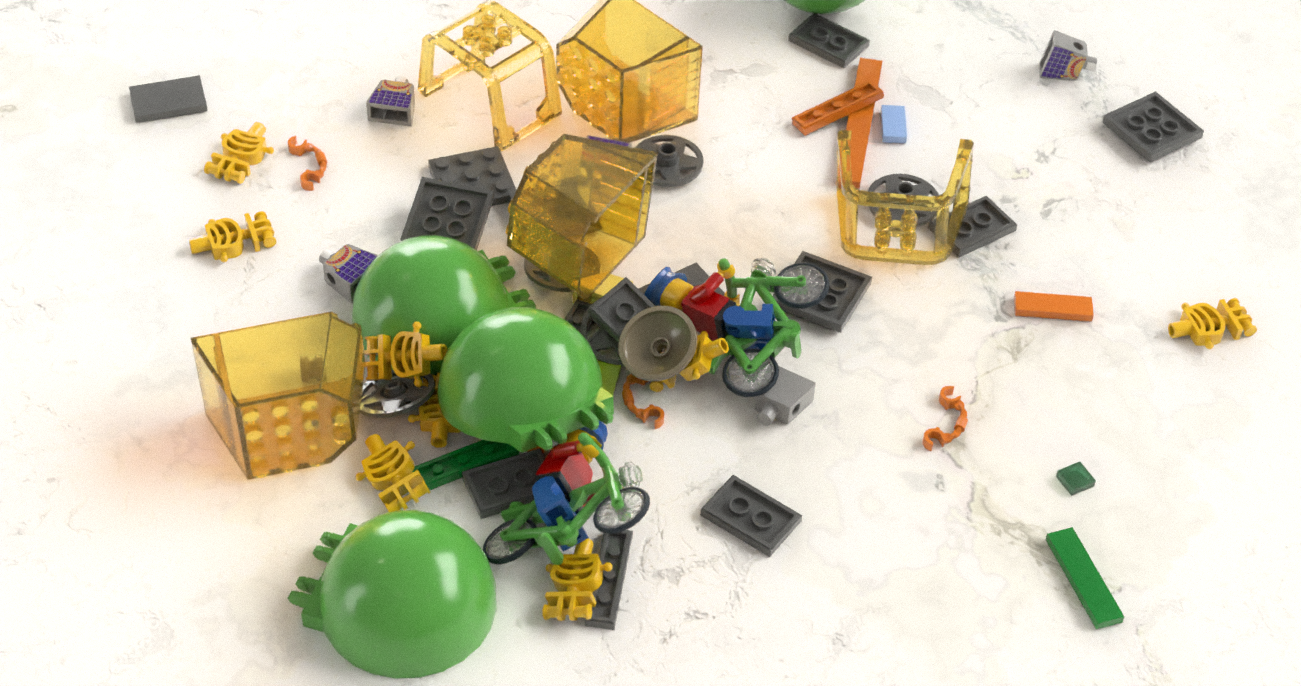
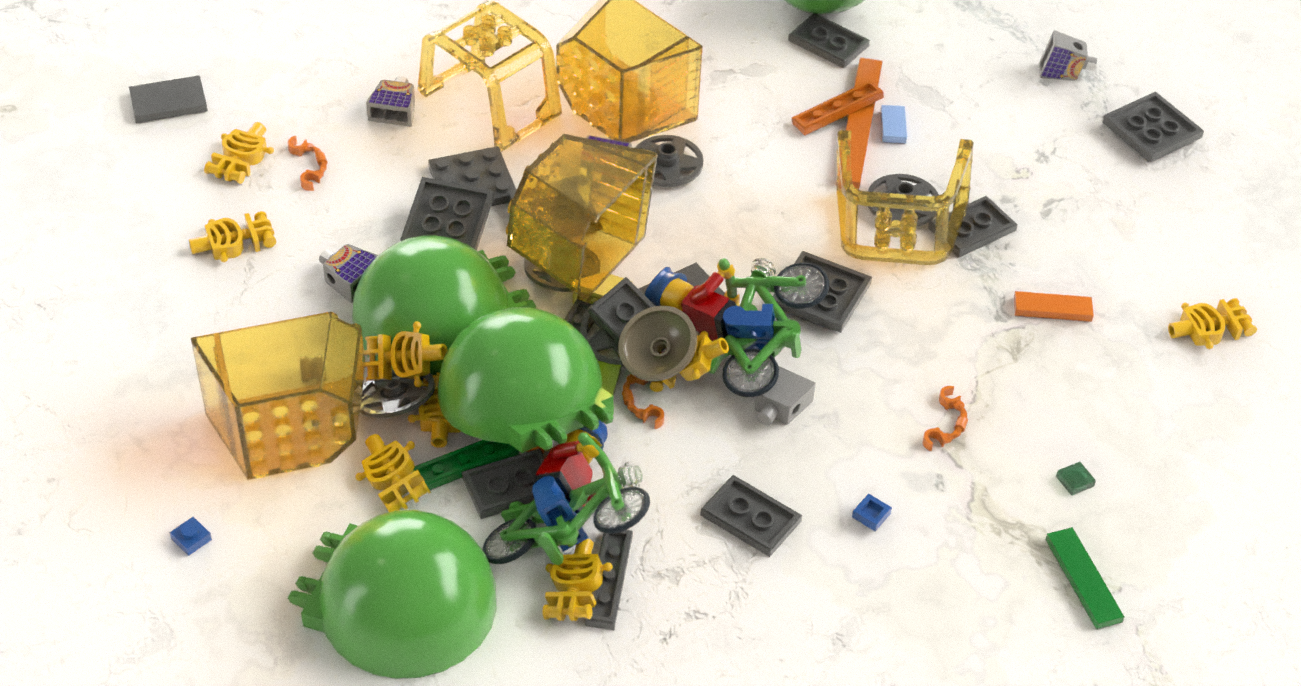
(190, 536): none -> blue plate
(871, 512): none -> blue plate

